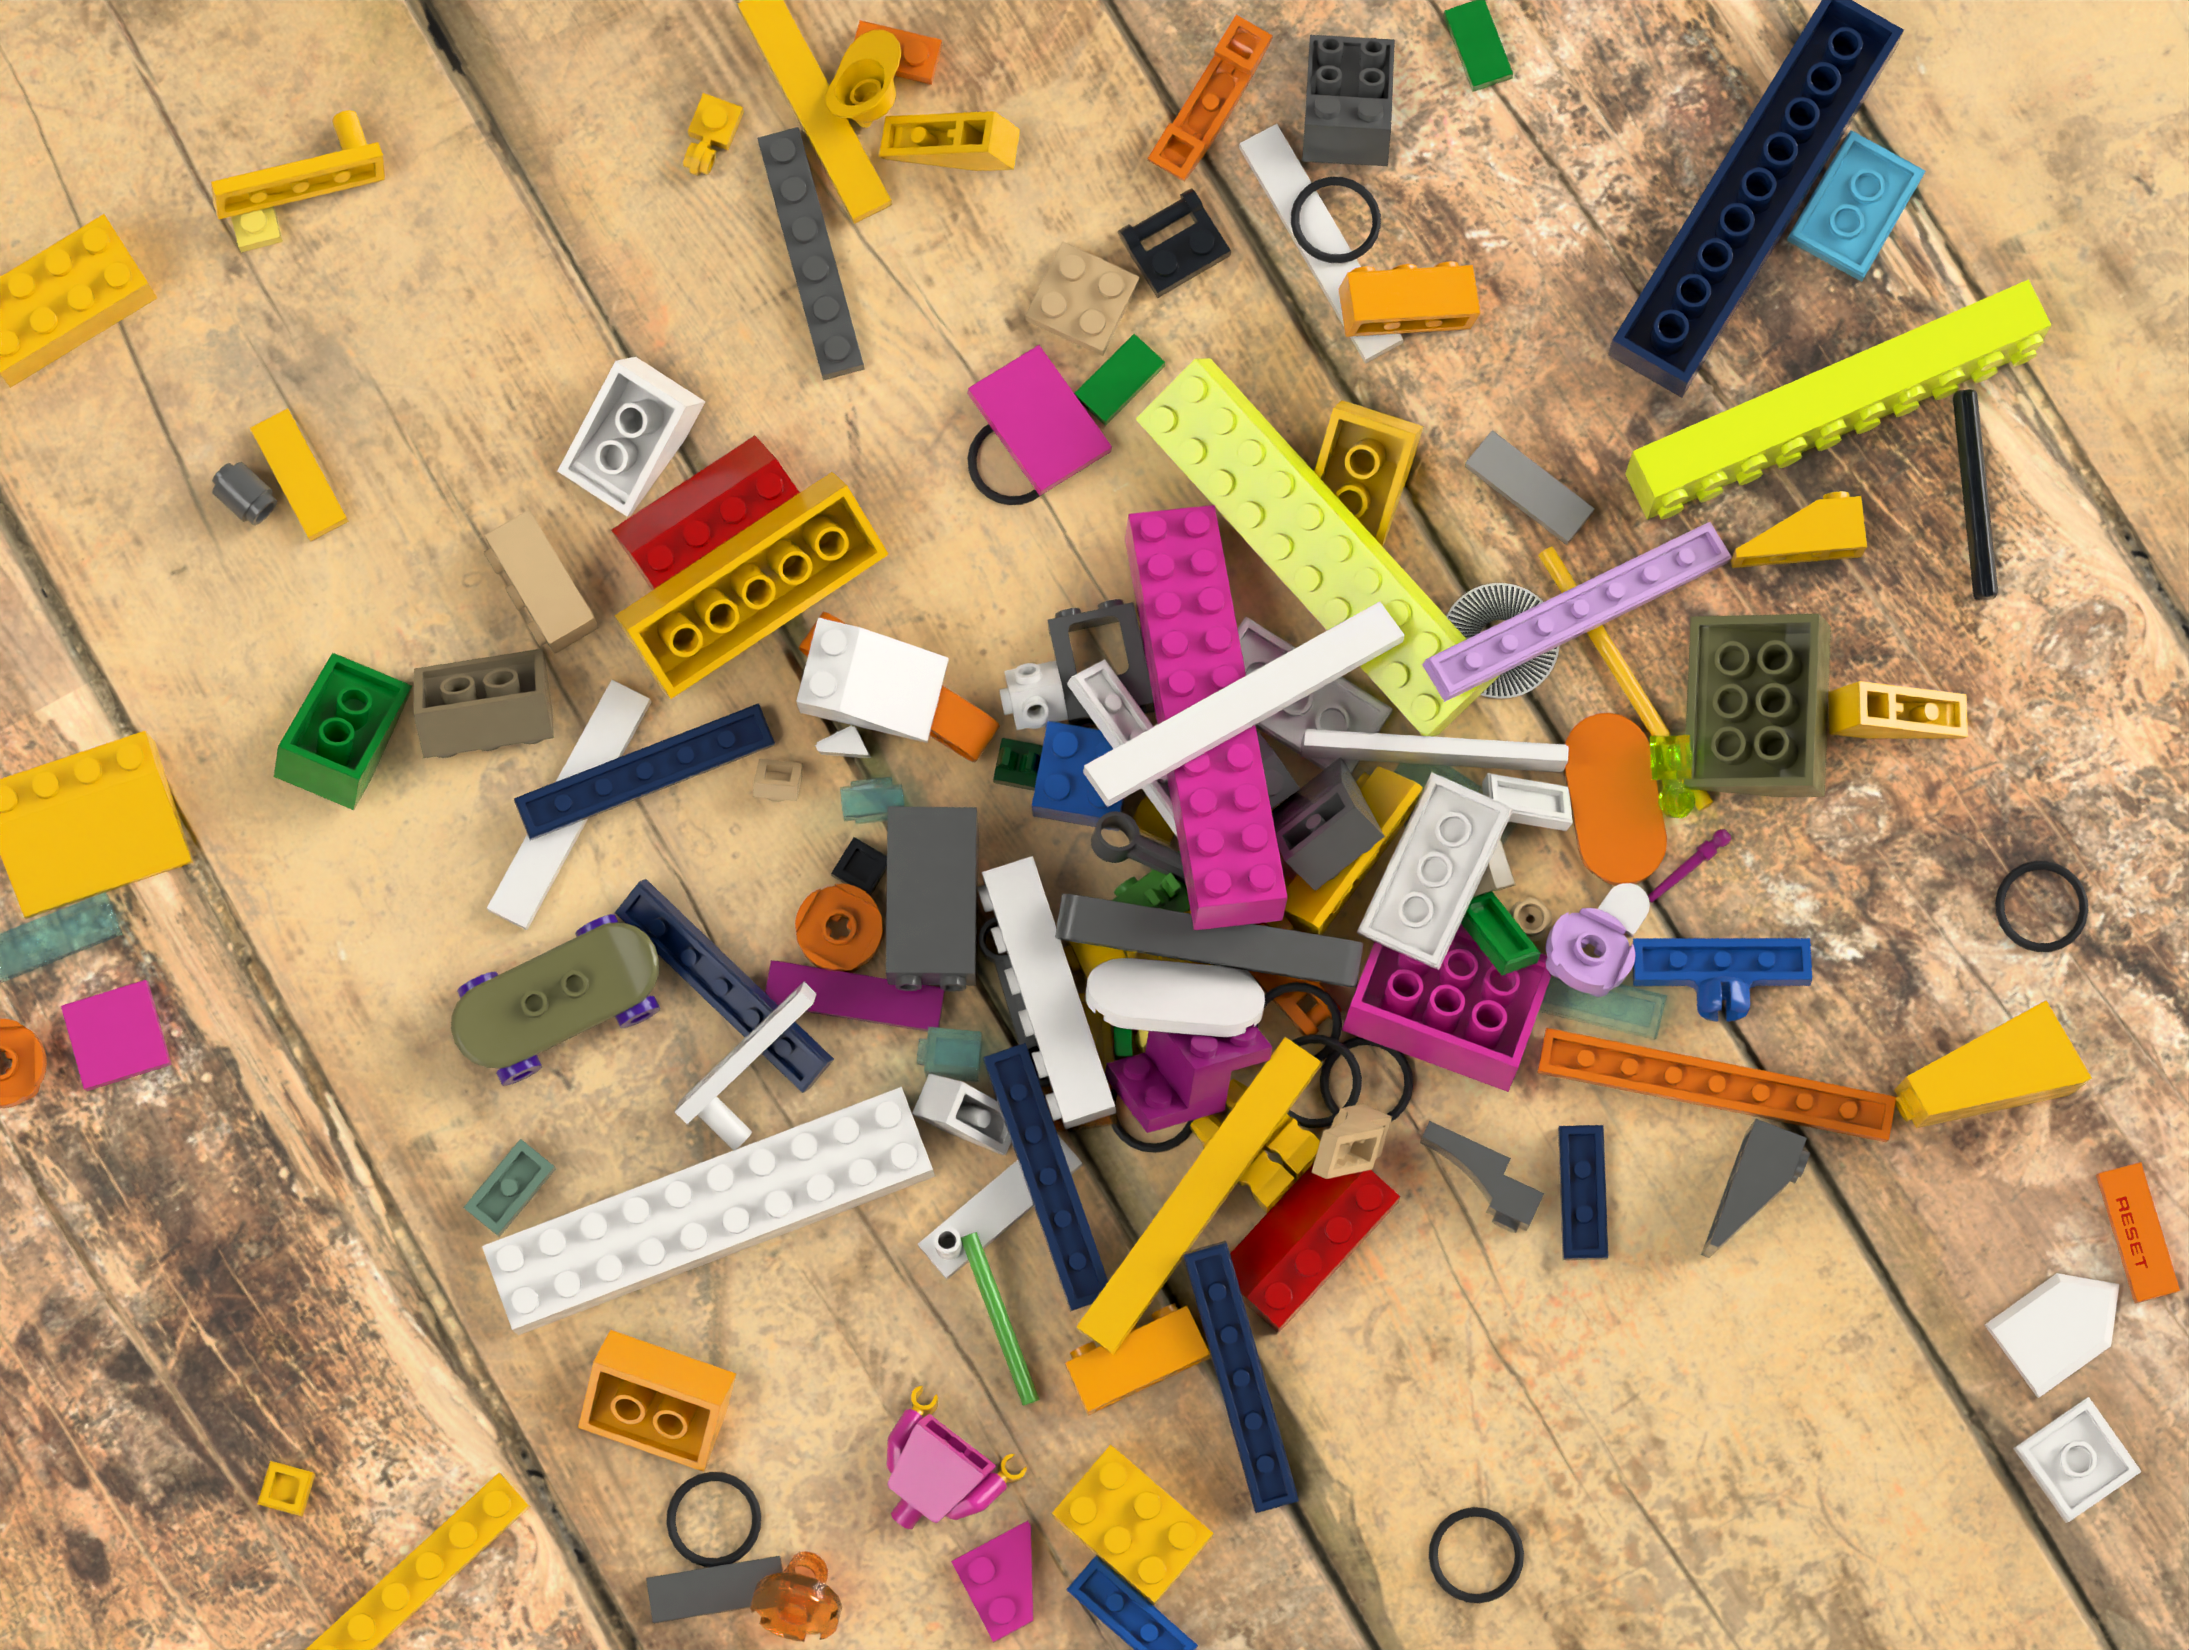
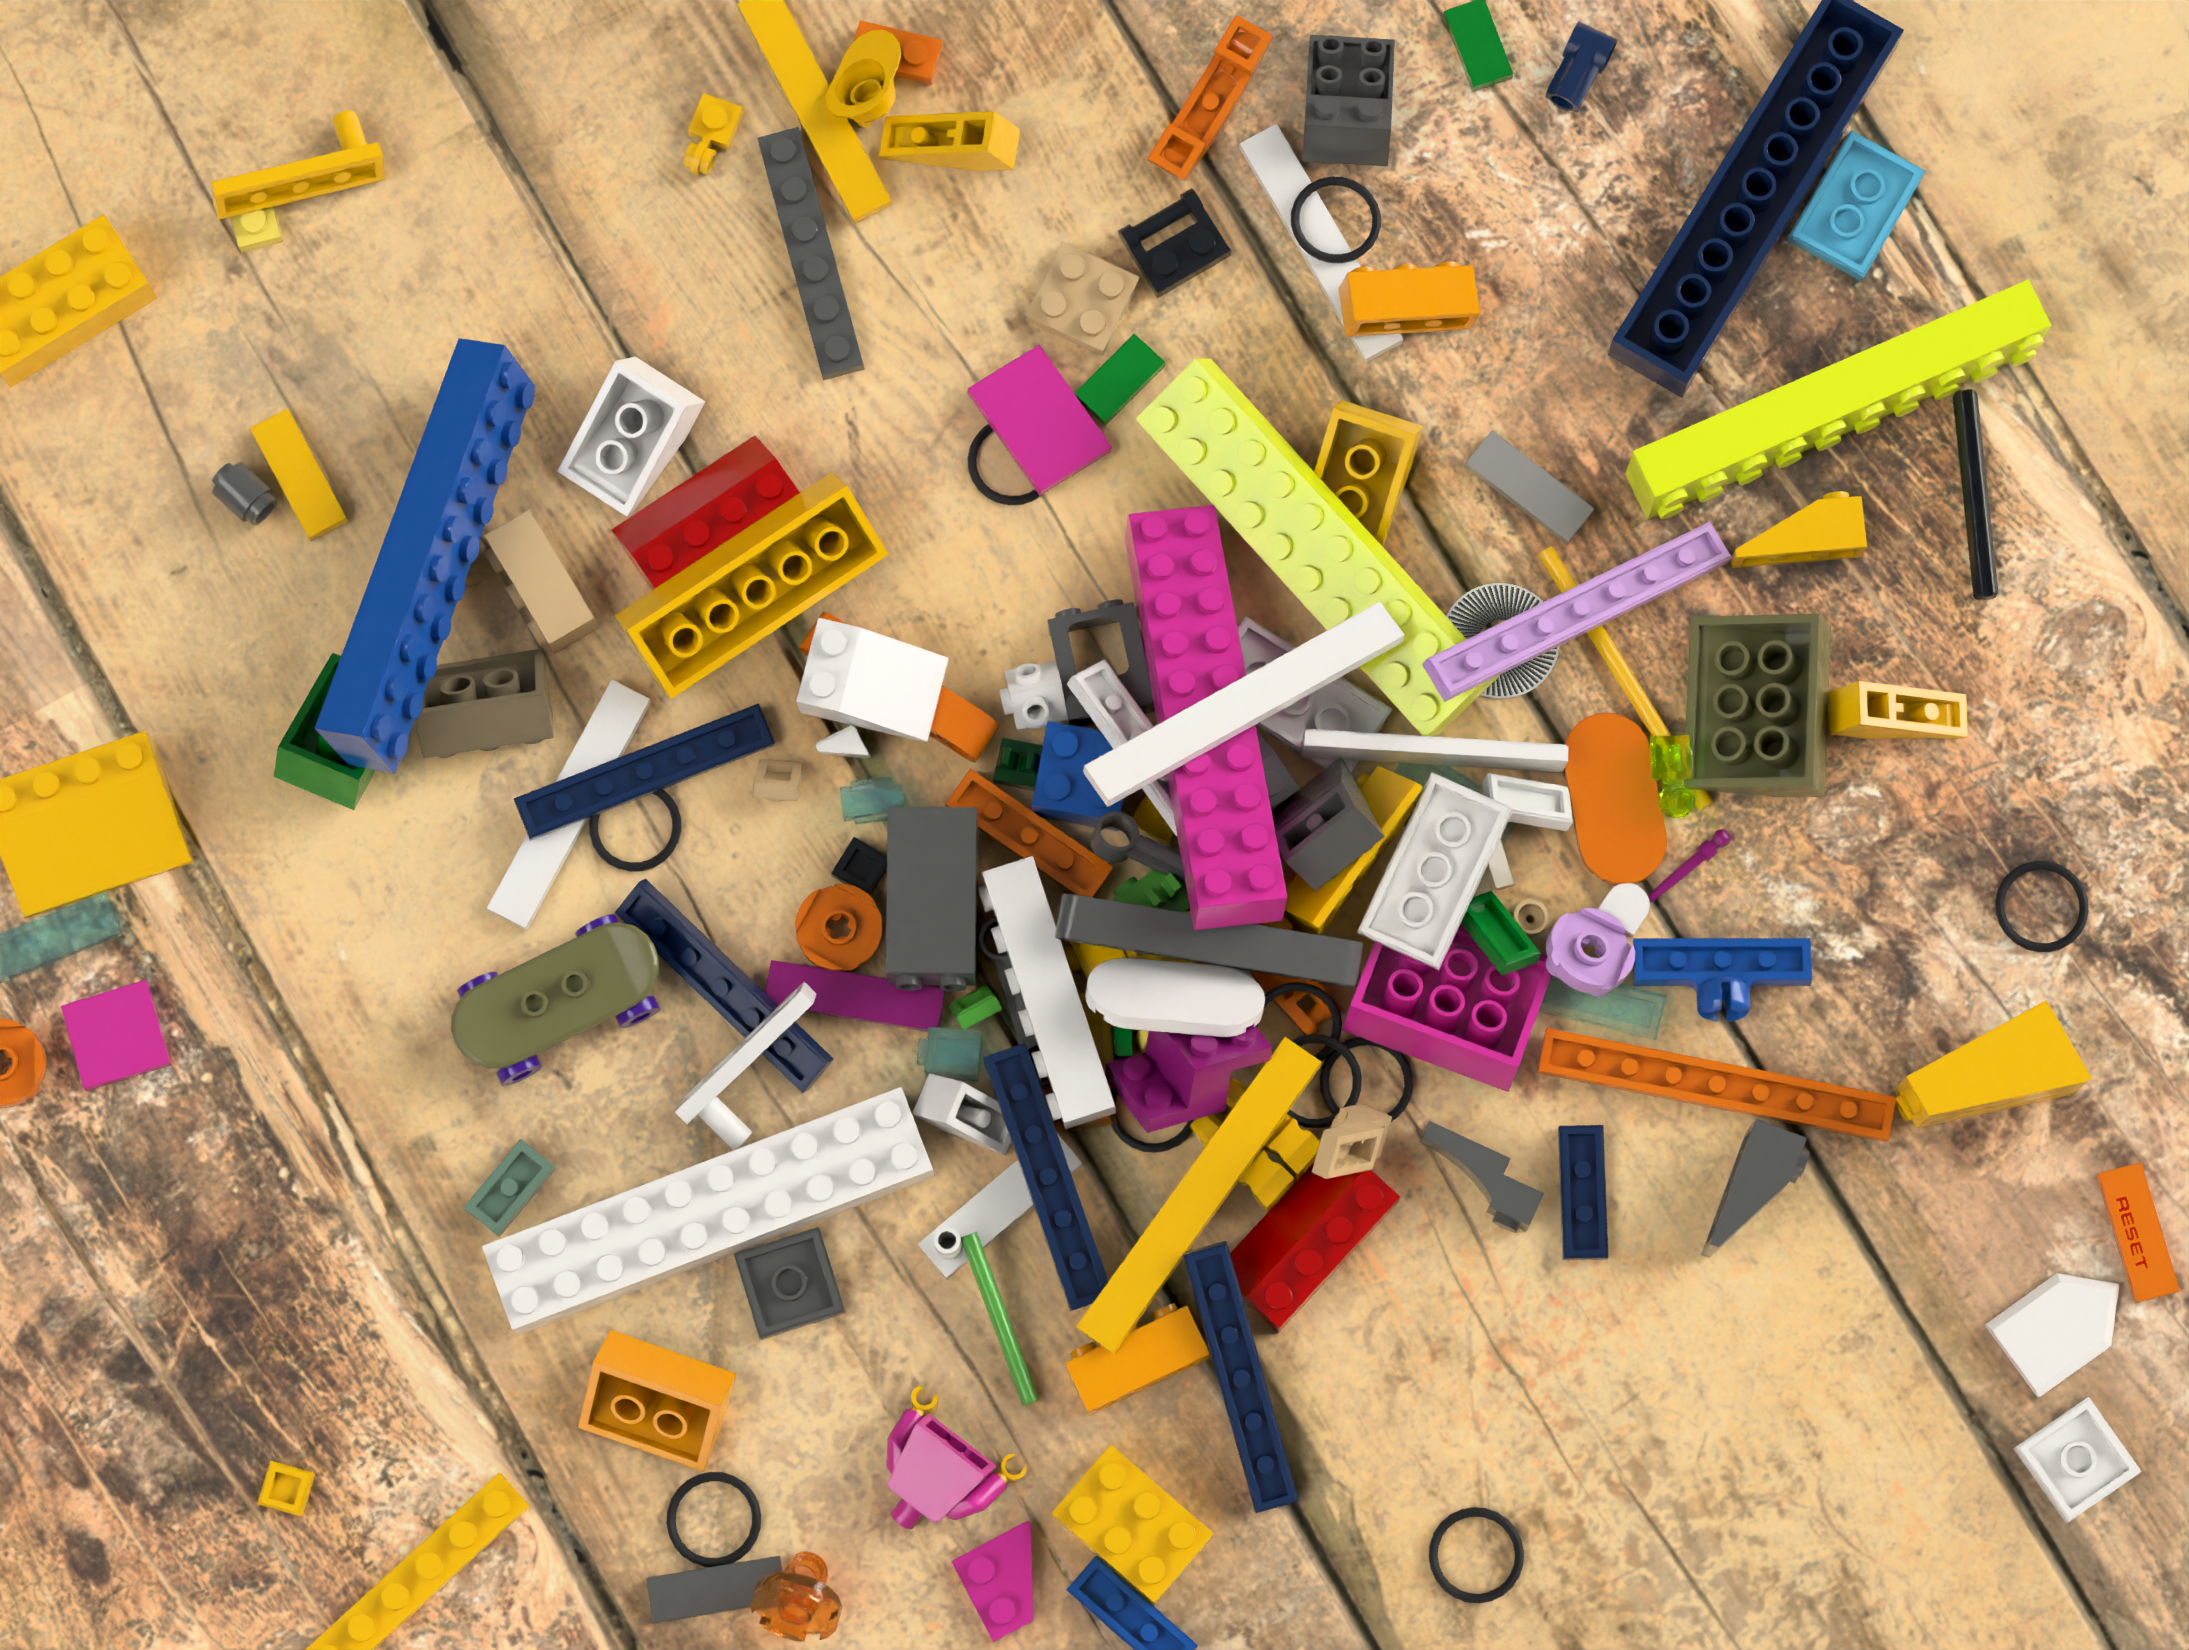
(426, 556): none -> blue brick
(648, 864): none -> black tyre
(789, 1283): none -> dark grey tile
(974, 1007): none -> bright green tile
(1030, 835): none -> orange plate
(1584, 58): none -> dark blue piece

